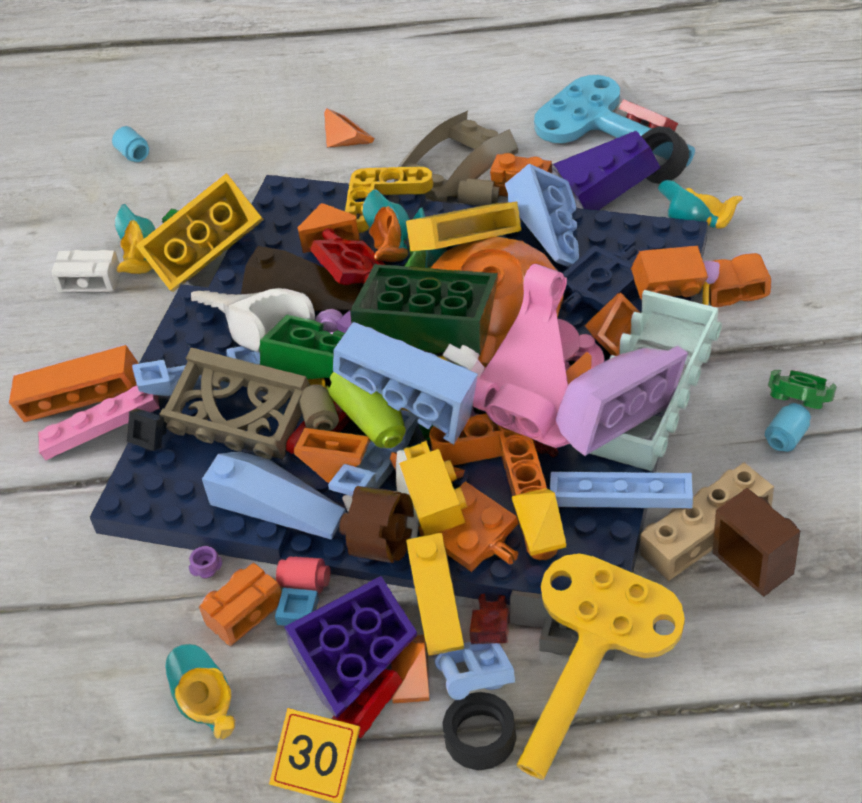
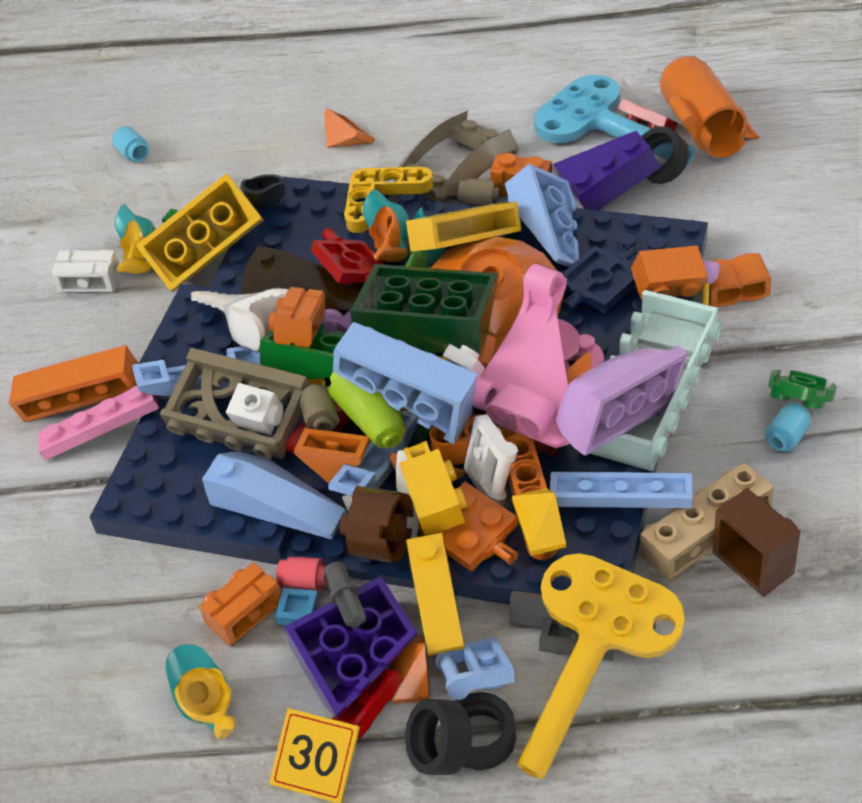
(146, 429): black tile -> none
(202, 556): medium lavender plate -> none
(255, 409): none -> white brick
(264, 190): none -> black helmet
(297, 317): none -> orange brick
(324, 217): orange slope -> none
(344, 594): none -> dark grey axle
(455, 737): none -> black tyre
(489, 456): none -> white plate
(490, 622): clear red plate -> none
(612, 322): orange slope -> none
(699, 207): teal hair -> none
(705, 107): none -> orange piece

